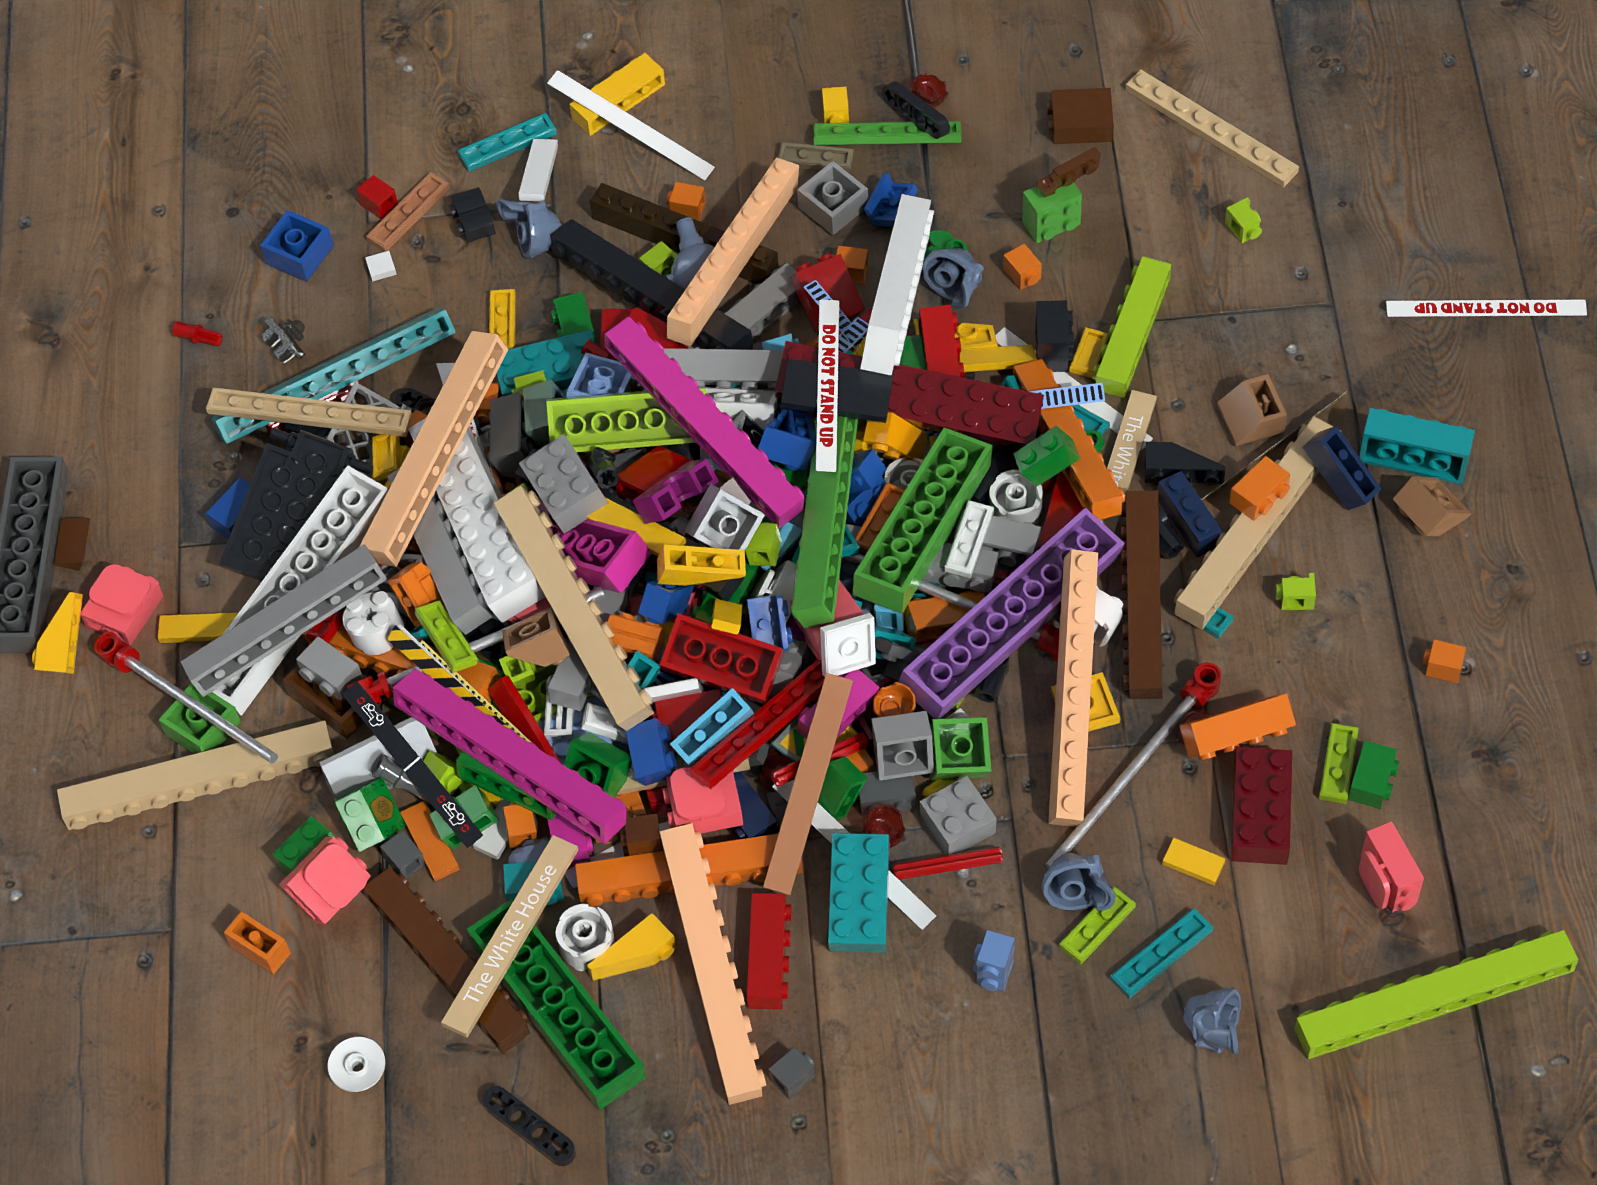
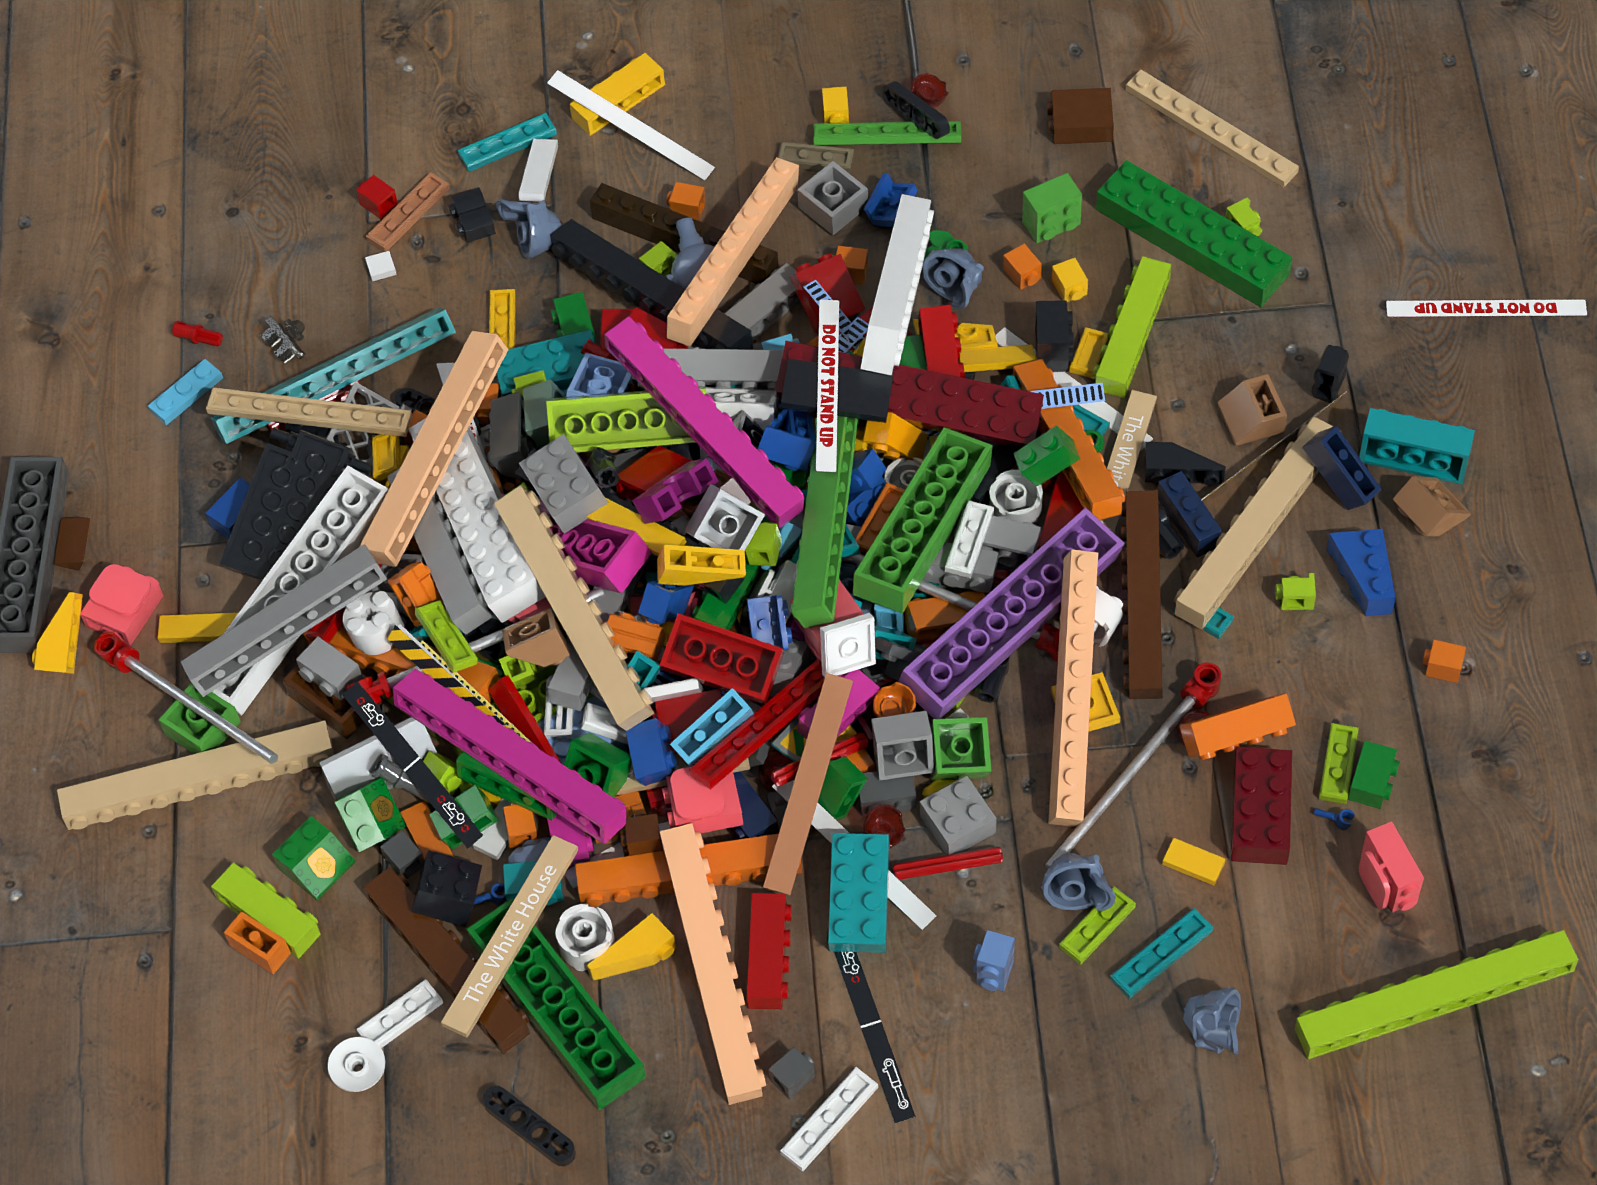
(185, 392): none -> medium azure plate
(243, 892): none -> lime brick
(297, 245): blue brick -> none
(326, 879): coral brick -> none
(401, 1014): none -> white tile
(446, 888): none -> black brick
(498, 900): none -> blue hand
(726, 616): yellow tile -> none
(829, 1119): none -> white tile
(875, 1036): none -> black sticker
(1069, 171): reddish brown hinge -> none
(1069, 280): none -> yellow brick
(1193, 233): none -> green brick
(1260, 489): orange brick -> none
(1330, 373): none -> black brick
(1338, 818): none -> blue hand
(1366, 568): none -> blue wedge

